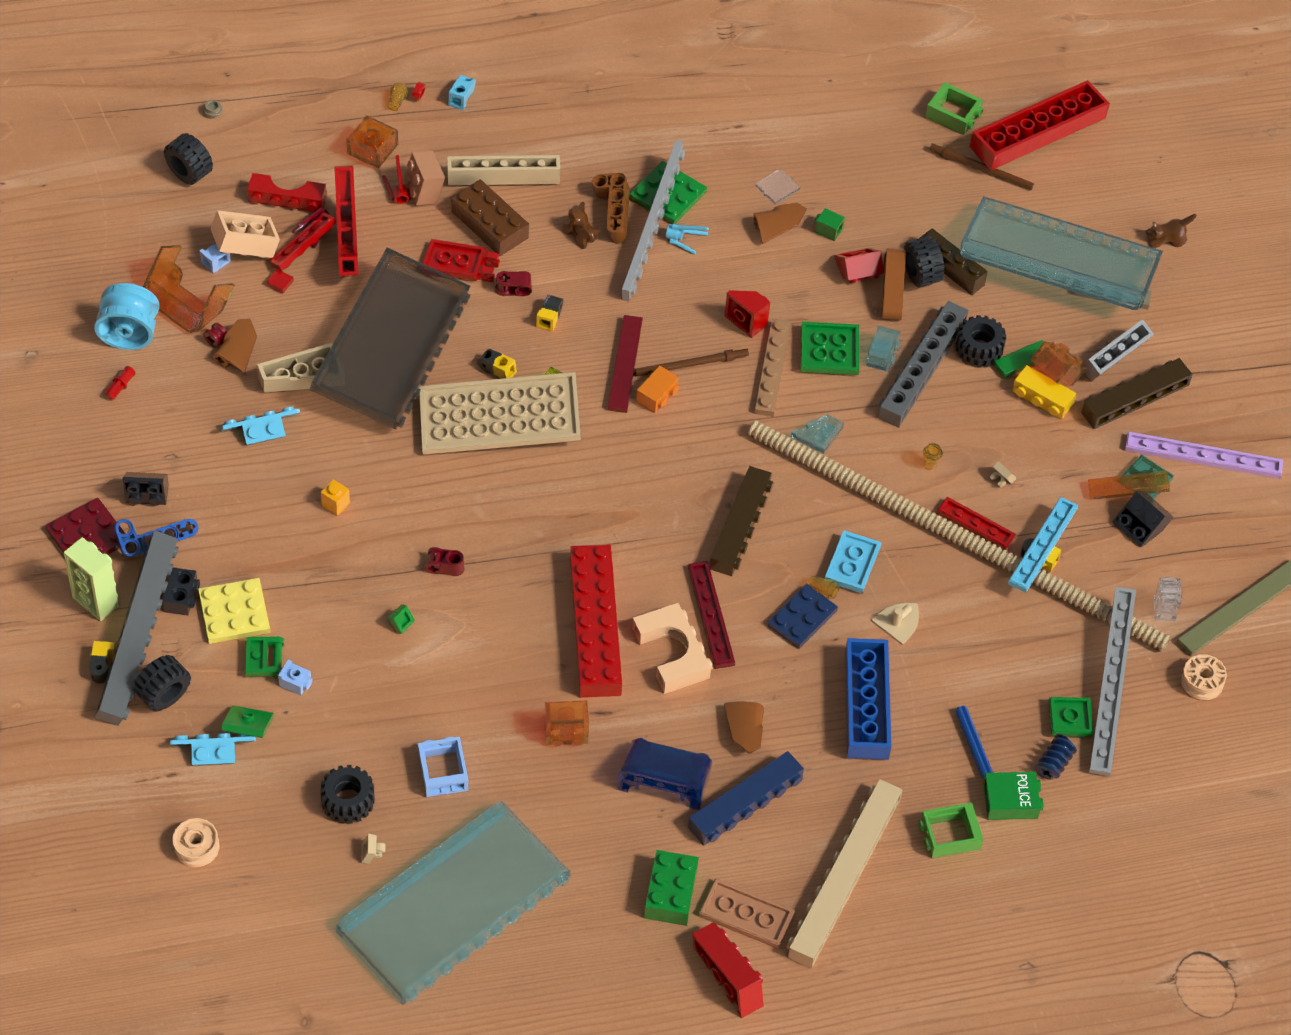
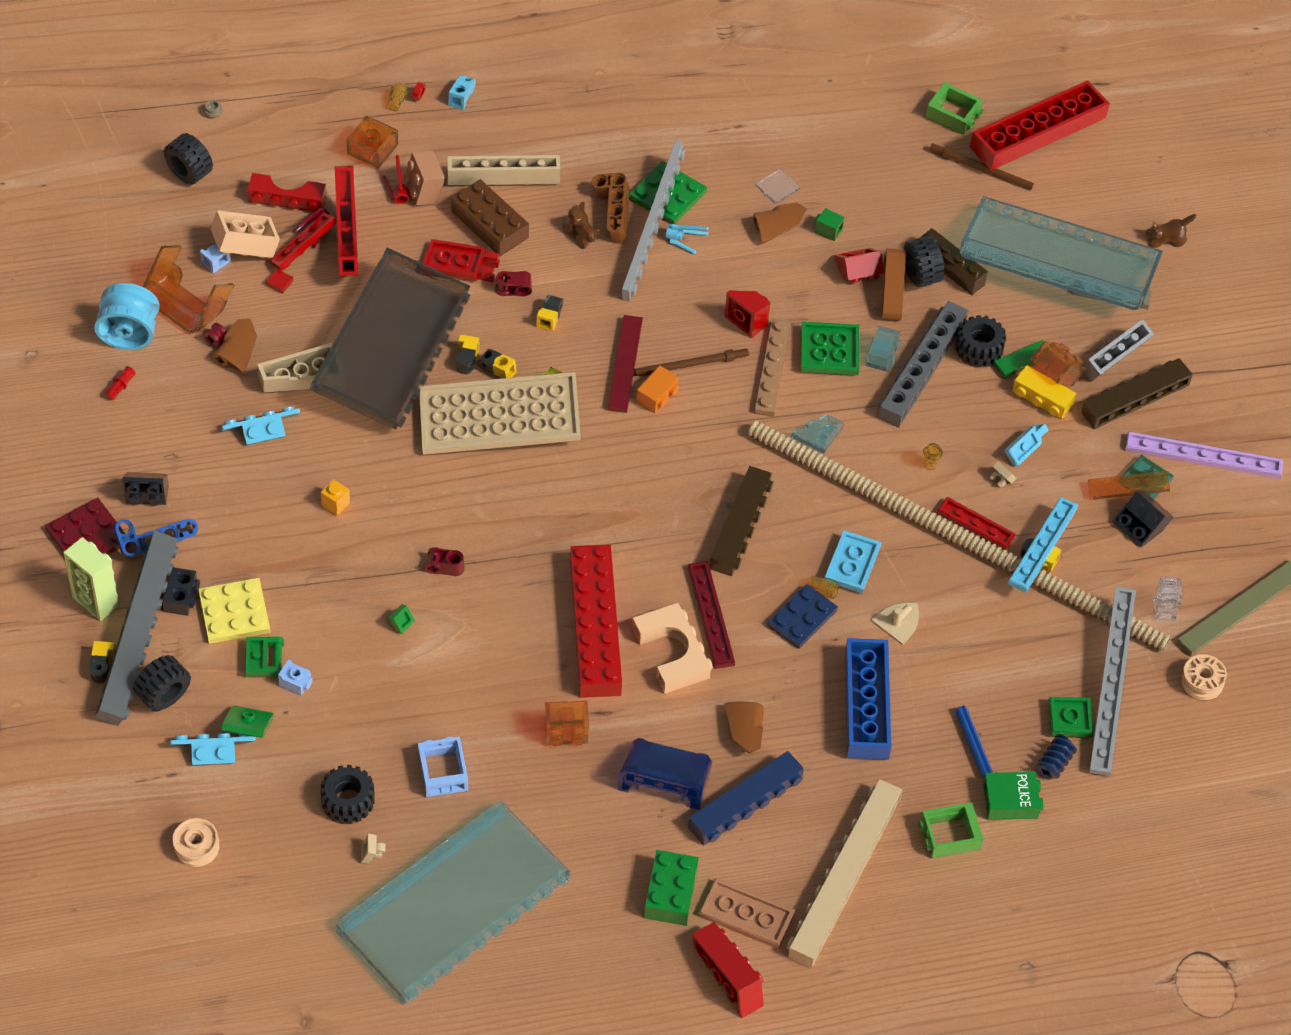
(467, 357): none -> leg
(1025, 444): none -> medium azure hinge

